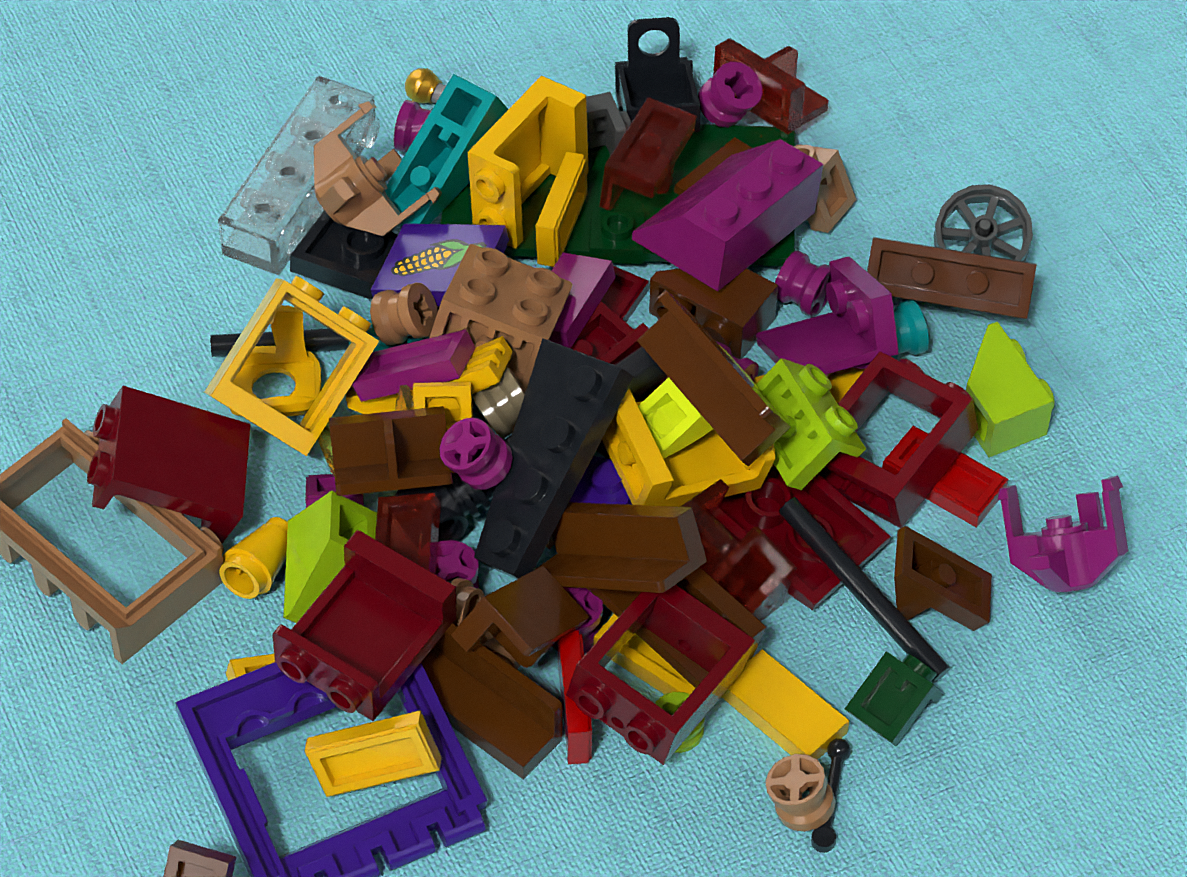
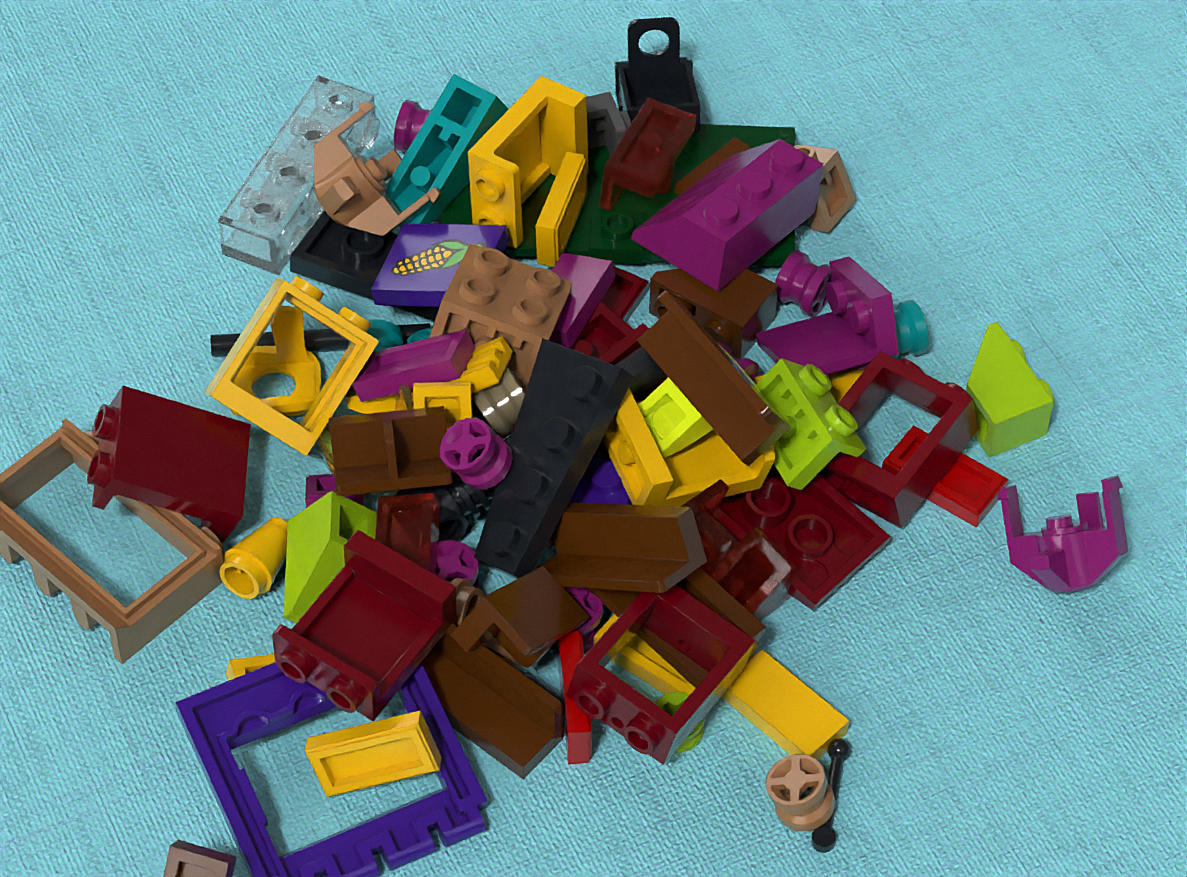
(403, 314): medium nougat wheel -> none
(423, 86): pearl gold piece -> none
(718, 94): magenta wheel -> none
(784, 98): clear red panel -> none
(862, 587): black bar -> none
(894, 696): dark green bracket -> none
(939, 579): reddish brown slope -> none
(953, 277): reddish brown panel -> none
(984, 229): dark grey wheel -> none

